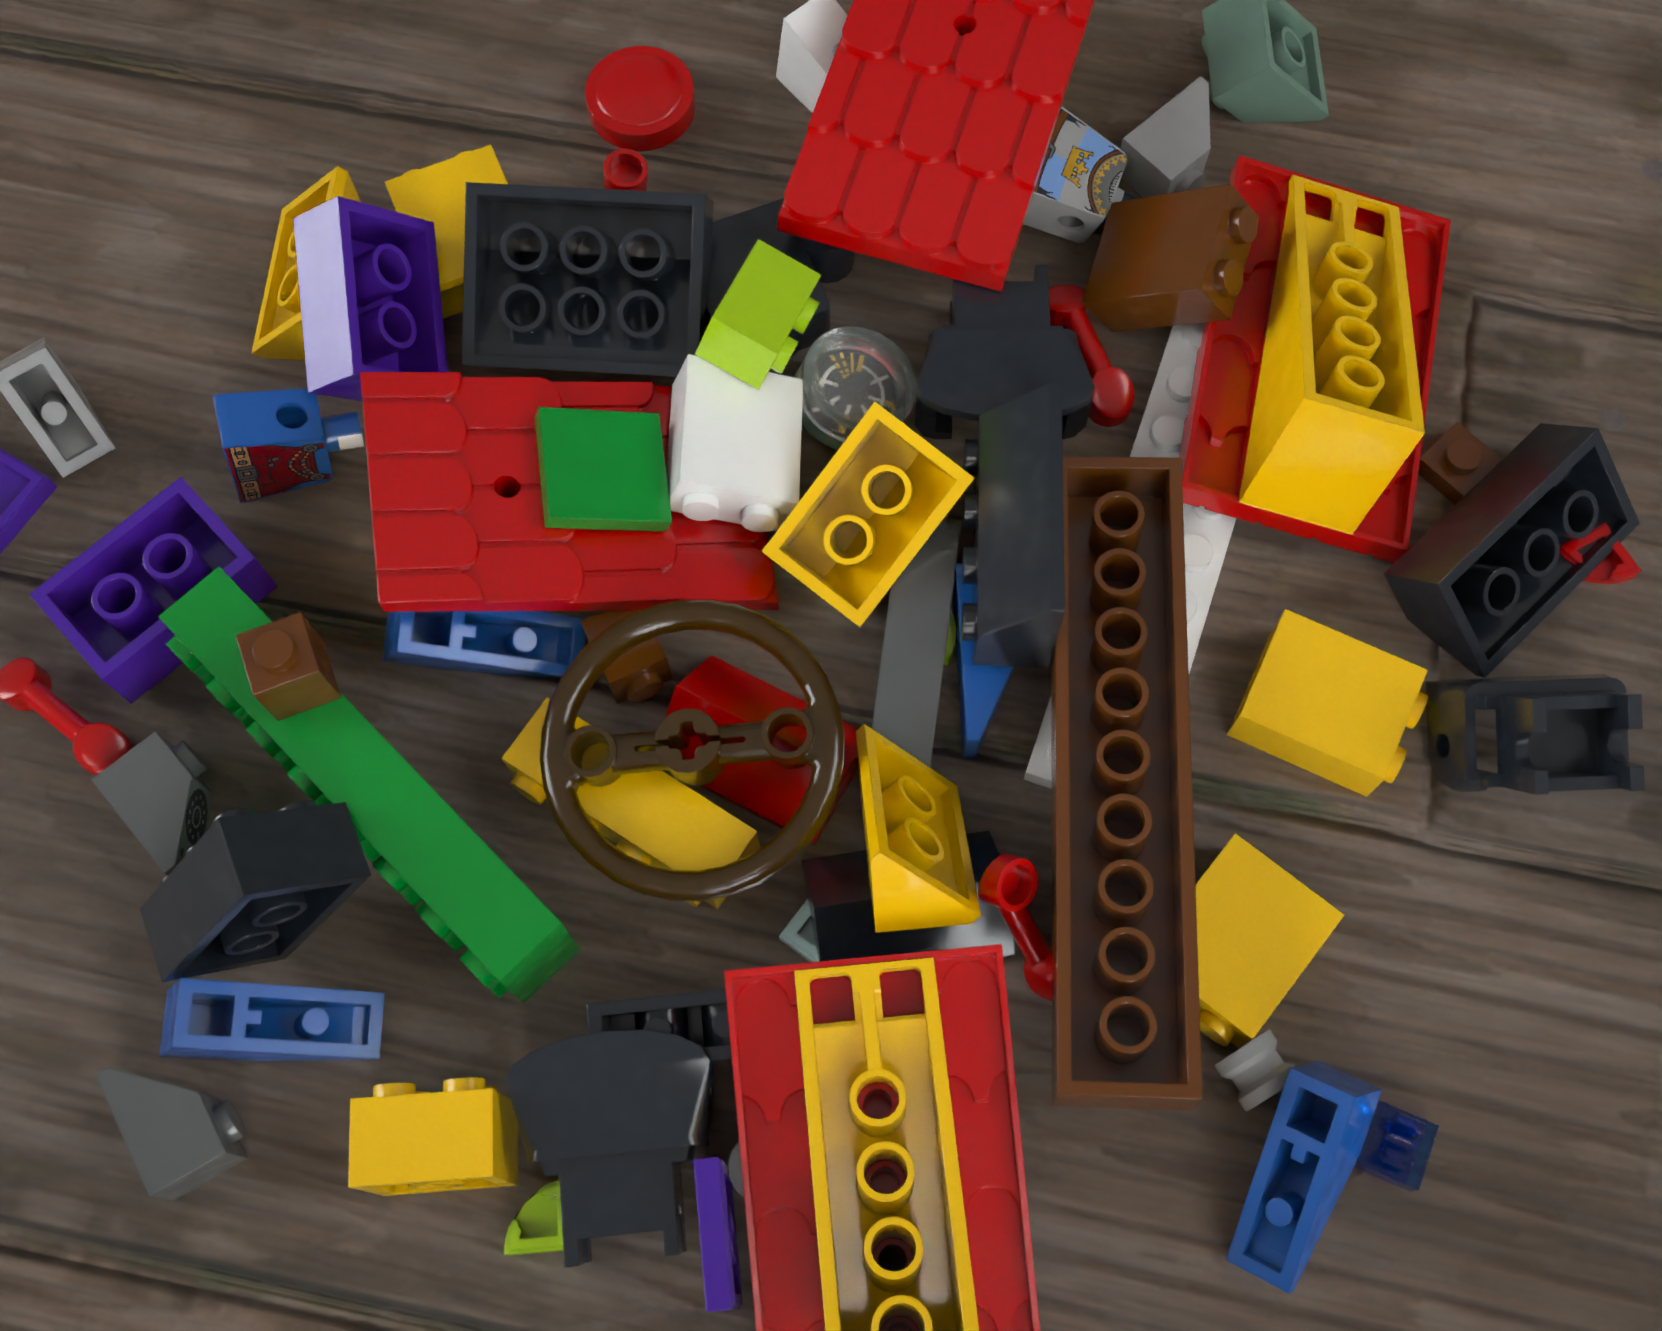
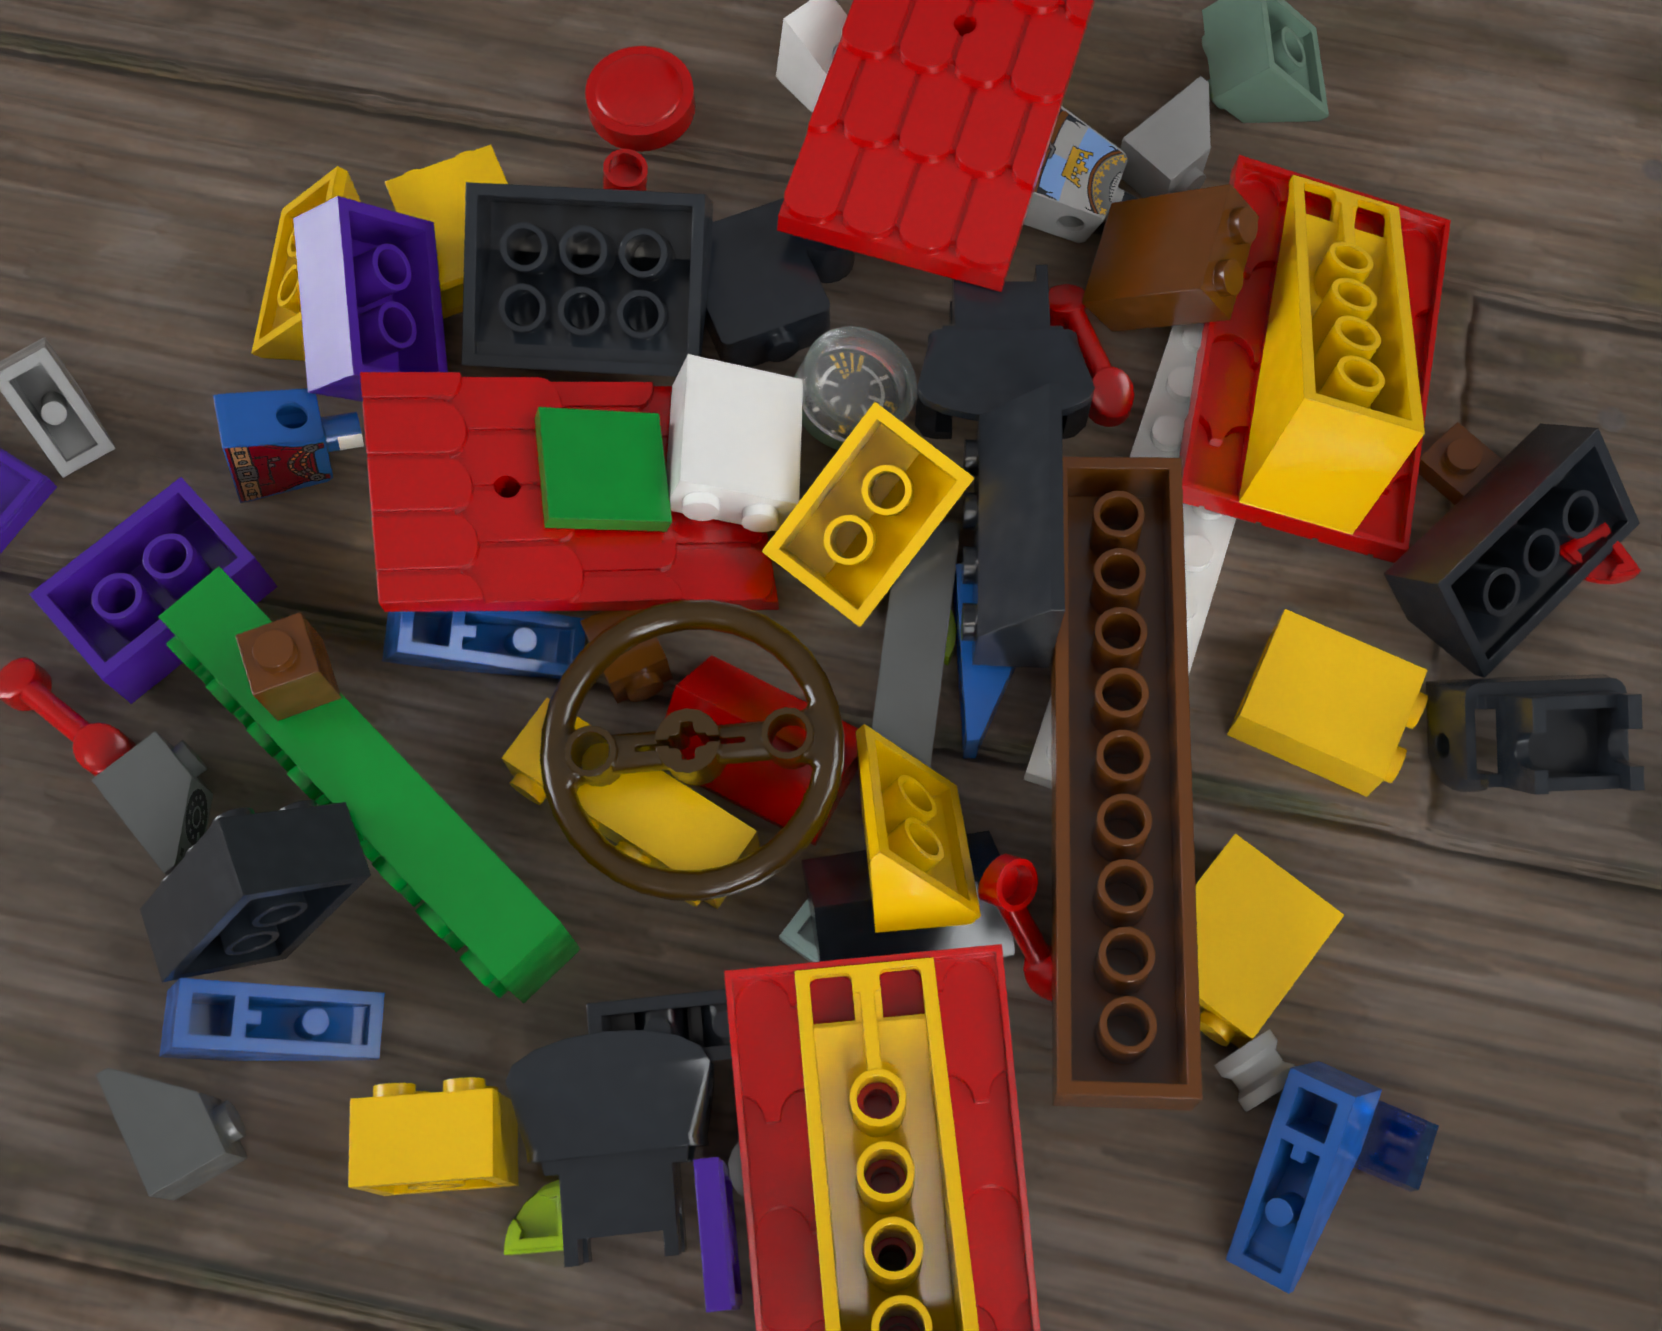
(757, 315): lime brick -> none

